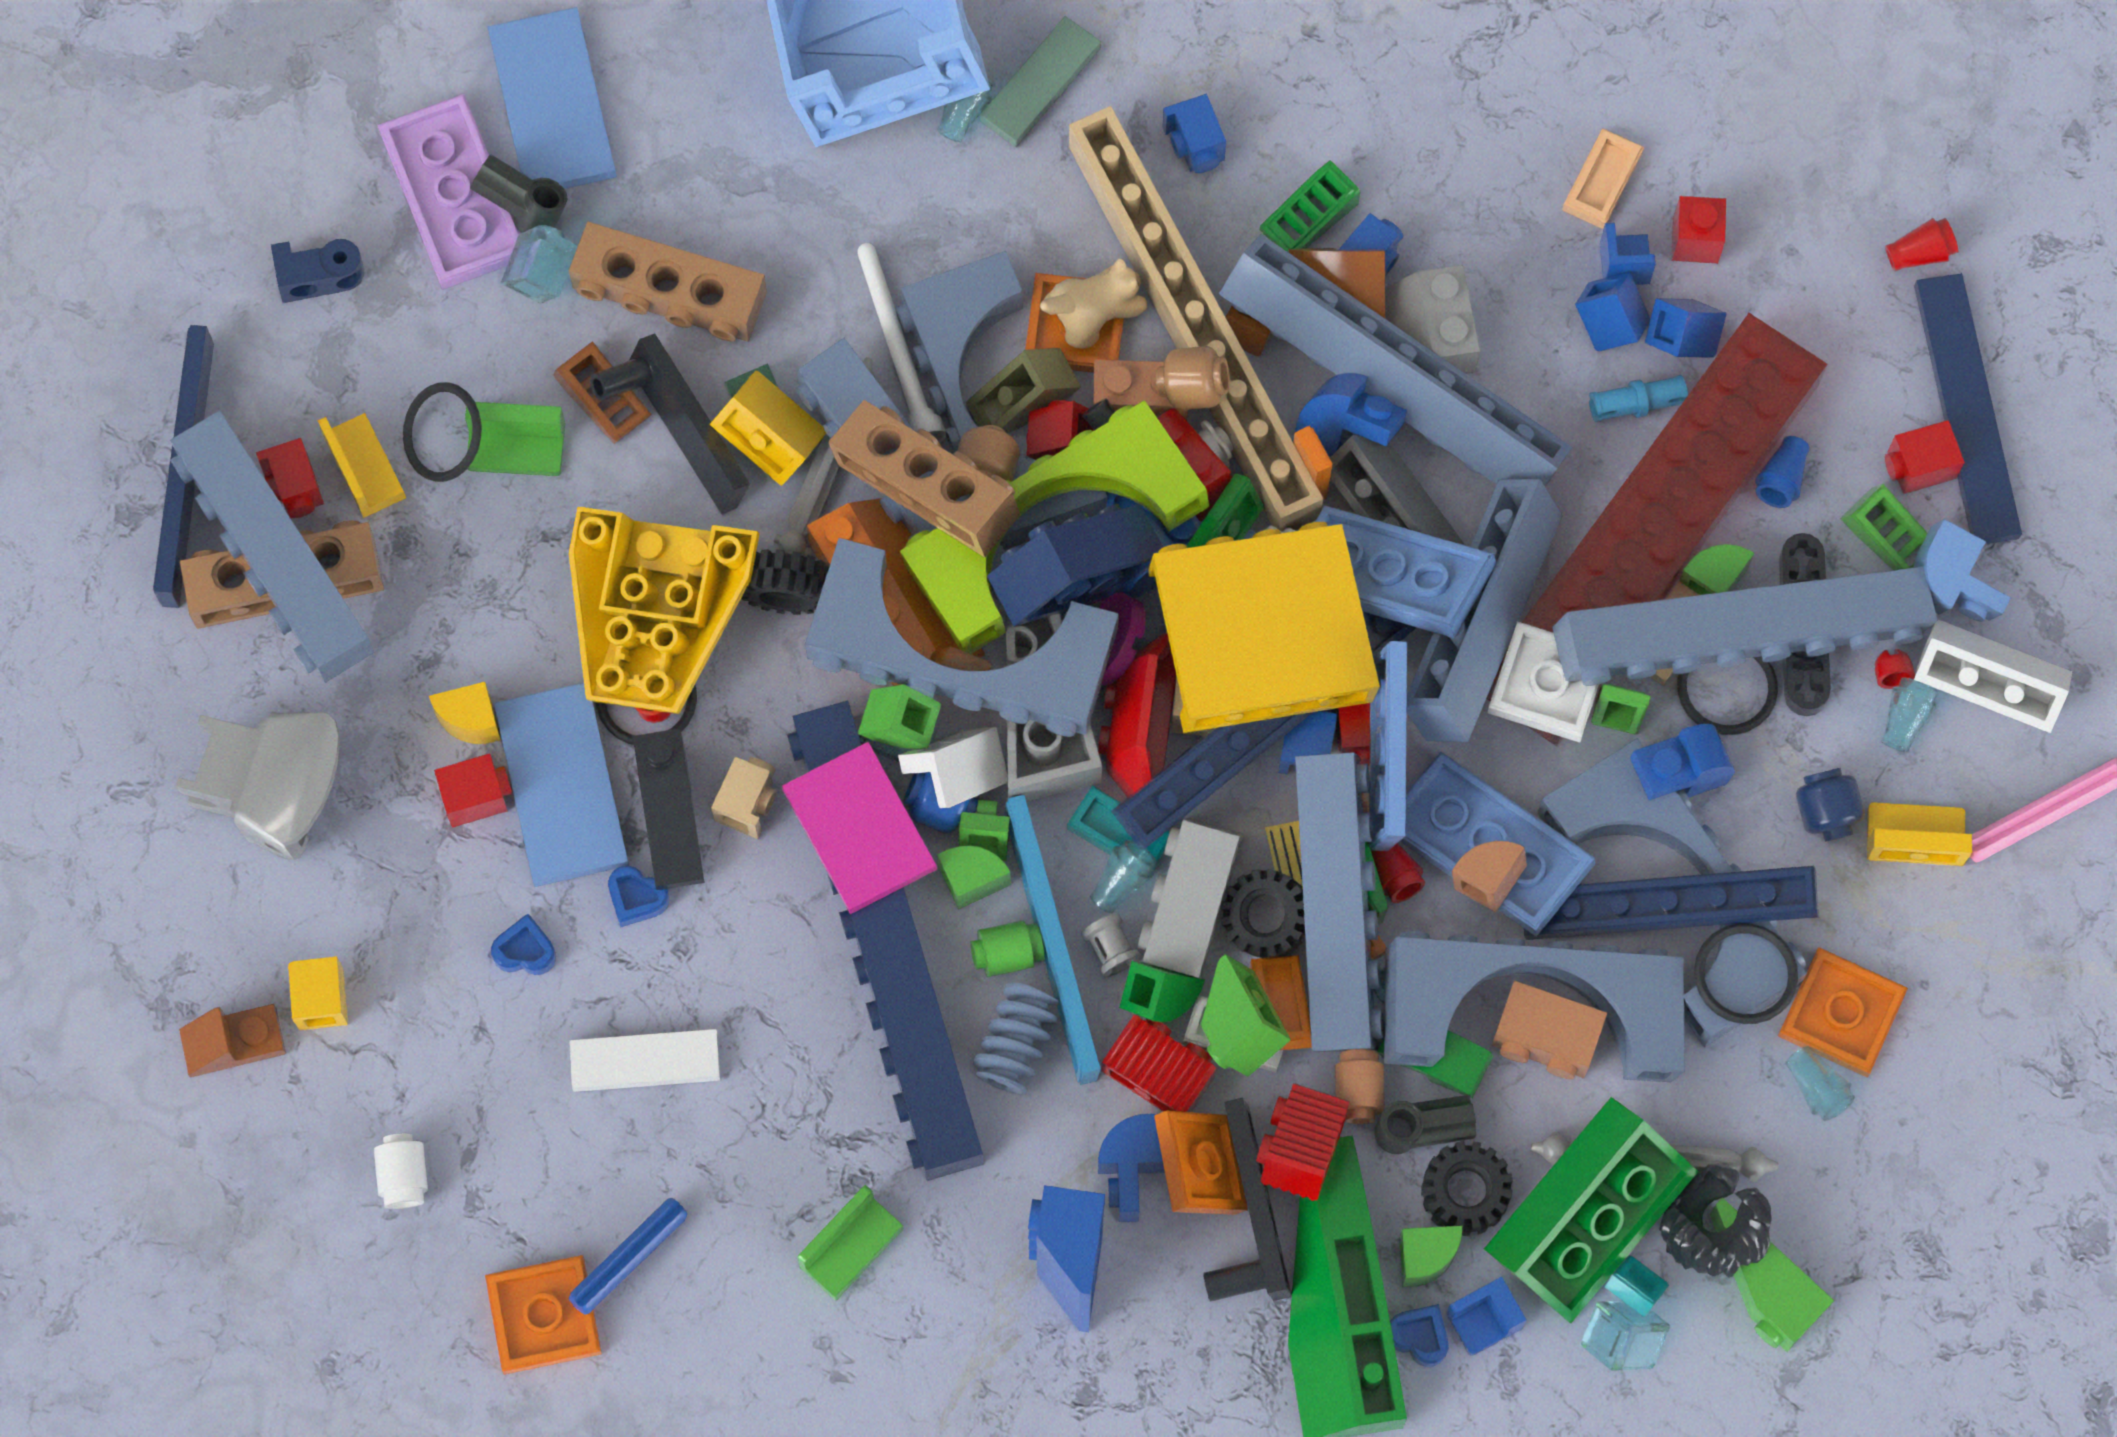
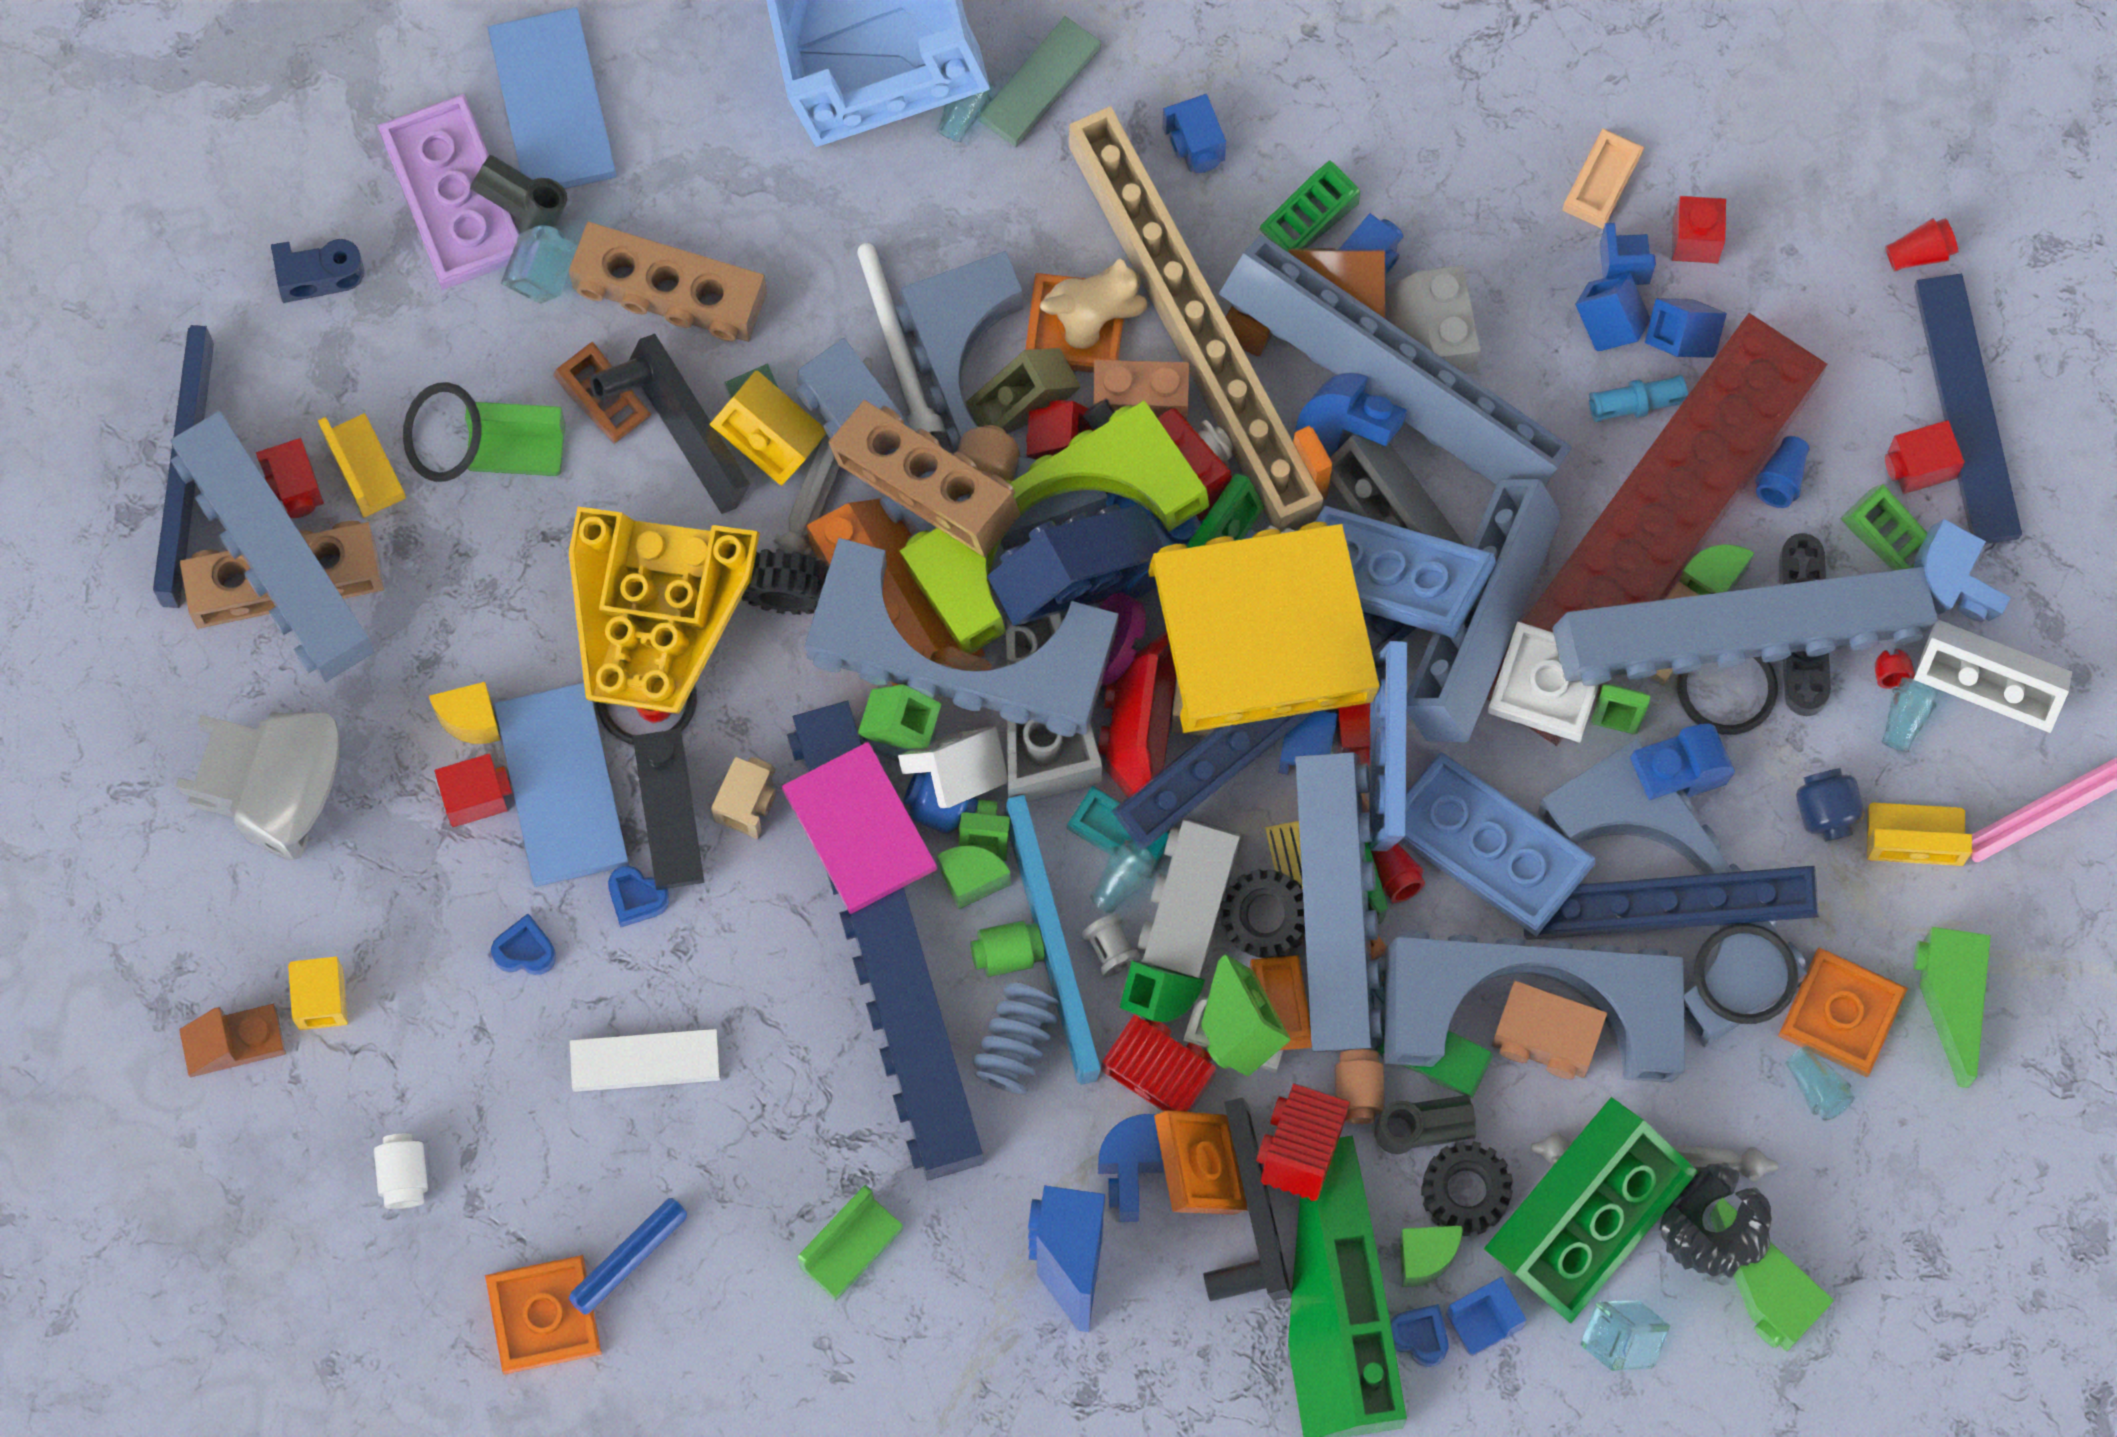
(1193, 378): medium nougat head -> none
(1489, 872): nougat brick -> none
(1637, 1285): teal tile -> none
(1954, 990): none -> bright green slope

